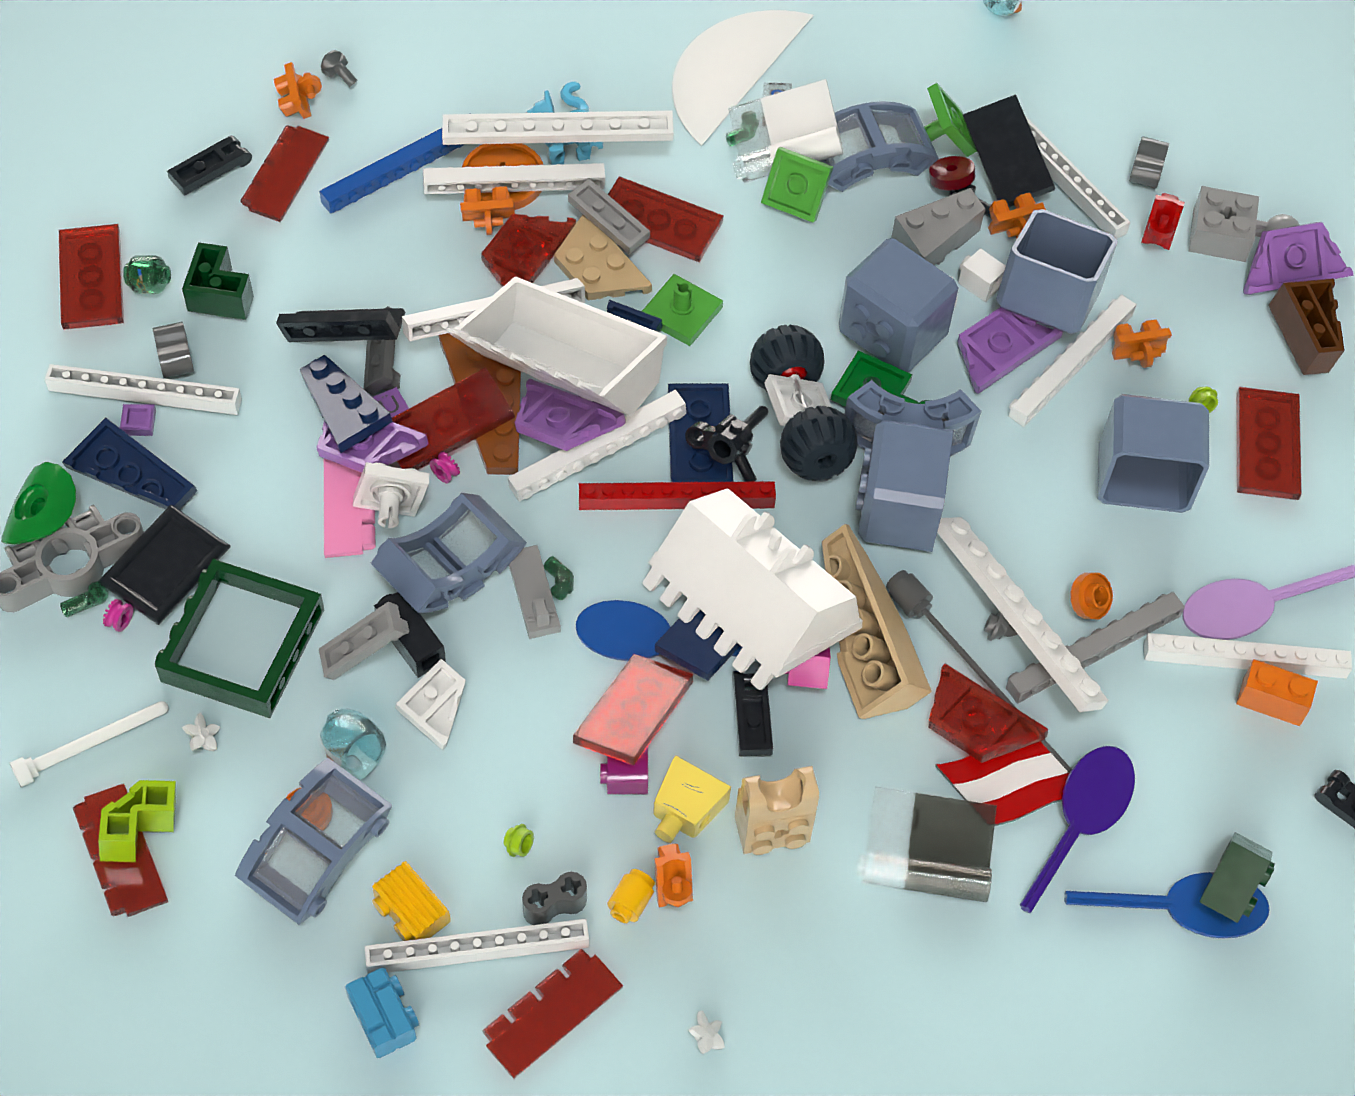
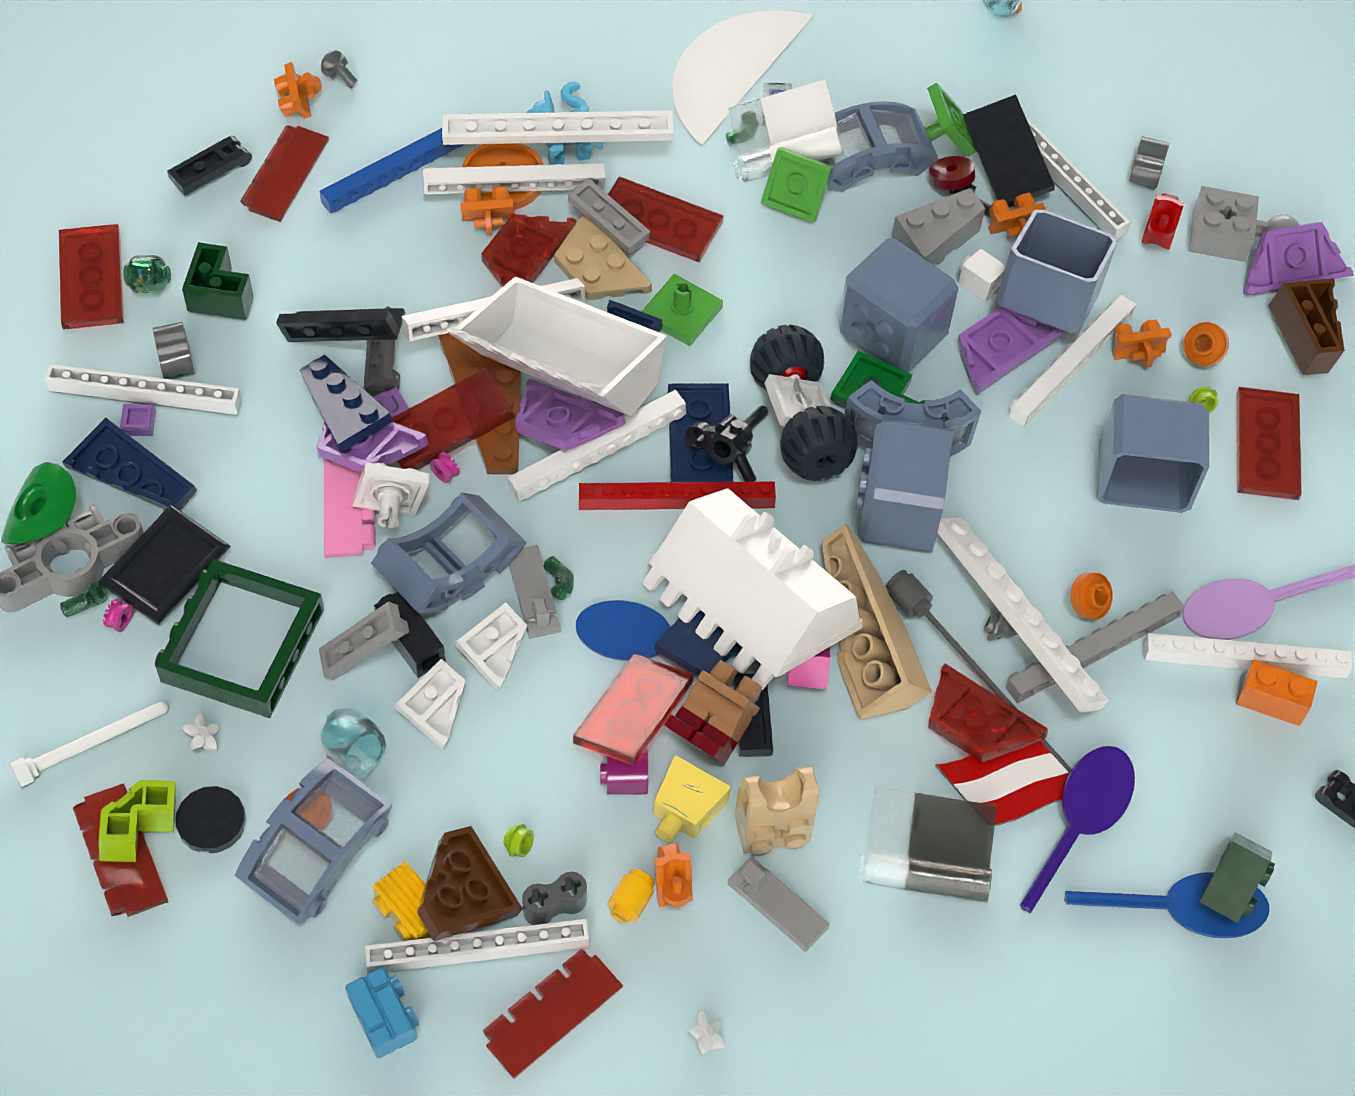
(210, 819): none -> black tile
(464, 888): none -> reddish brown plate
(494, 644): none -> white wing
(715, 713): none -> medium nougat hips
(778, 904): none -> light grey hinge
(1206, 344): none -> orange plate

